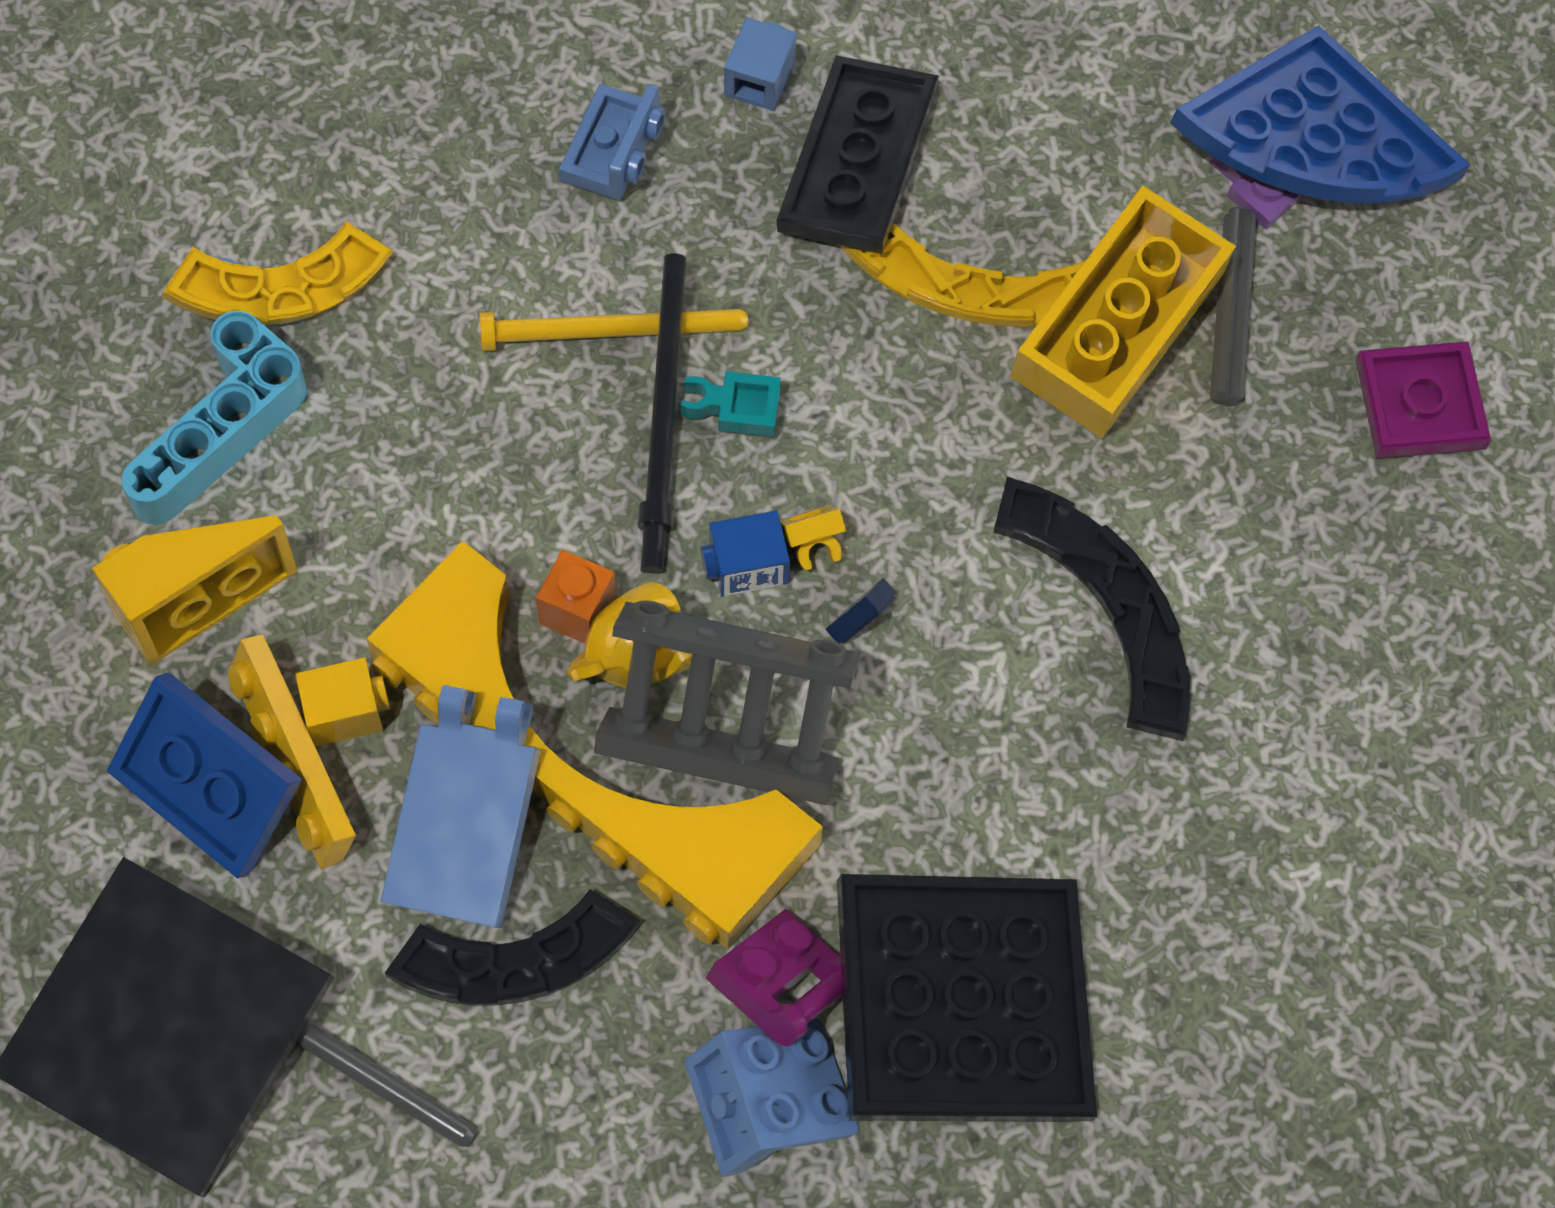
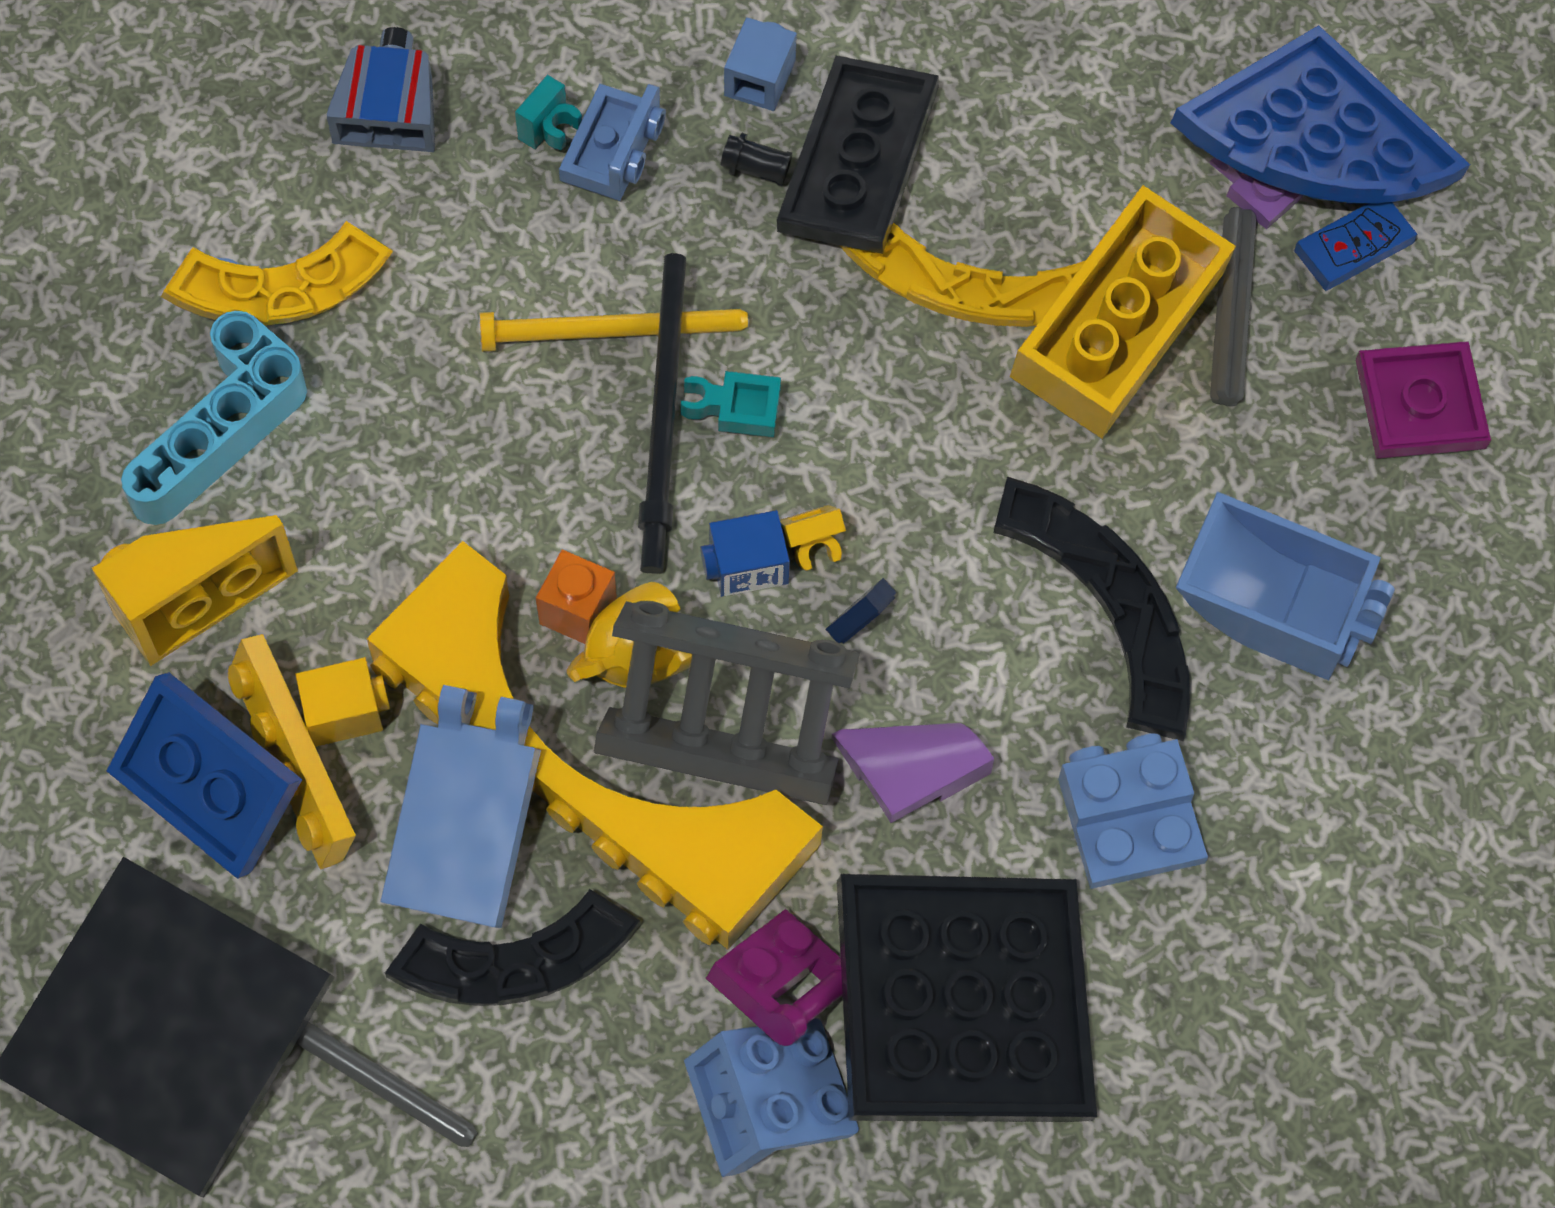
(385, 96): none -> torso
(543, 112): none -> teal tile
(755, 159): none -> black pin
(914, 763): none -> medium lavender slope
(1132, 810): none -> medium blue plate
(1283, 587): none -> medium blue piece
(1355, 243): none -> blue tile

